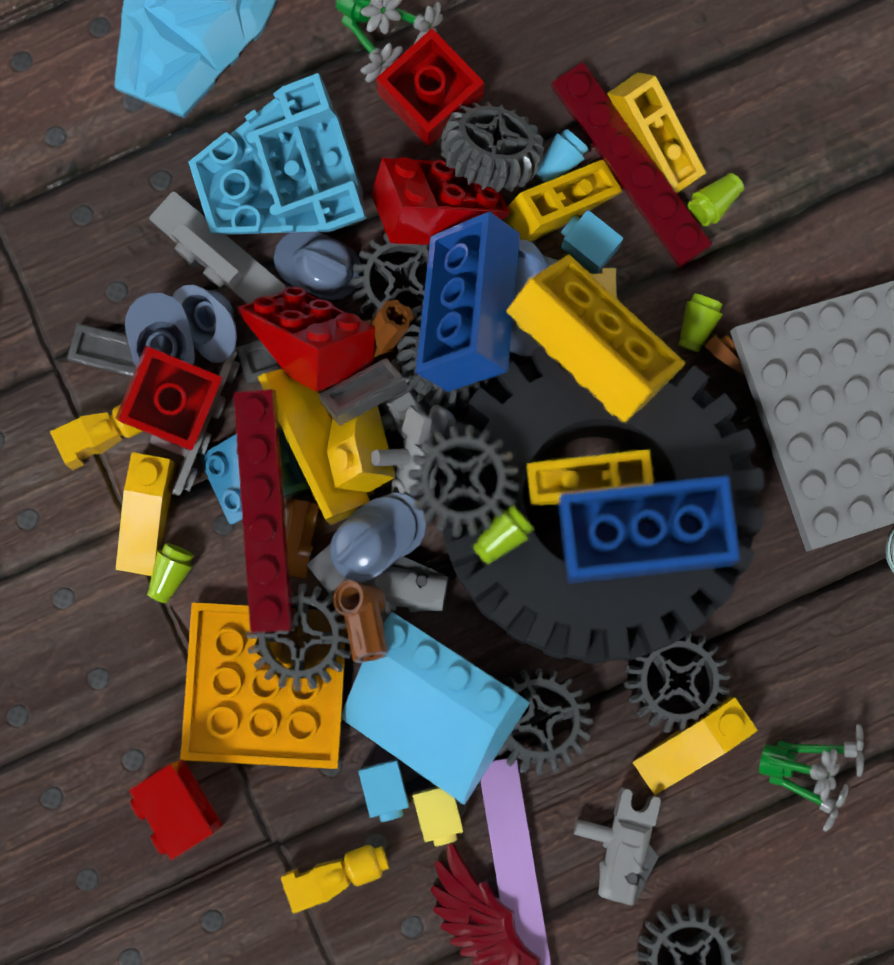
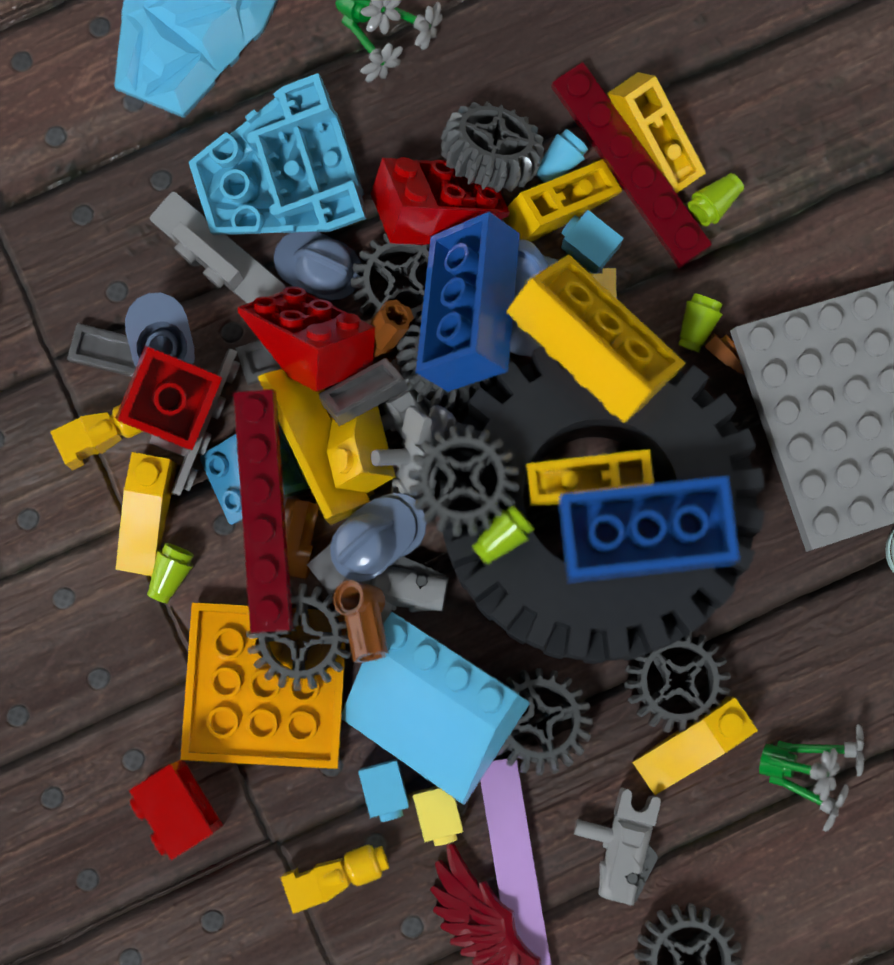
(209, 321): sand blue piece -> none
(429, 86): red brick -> none

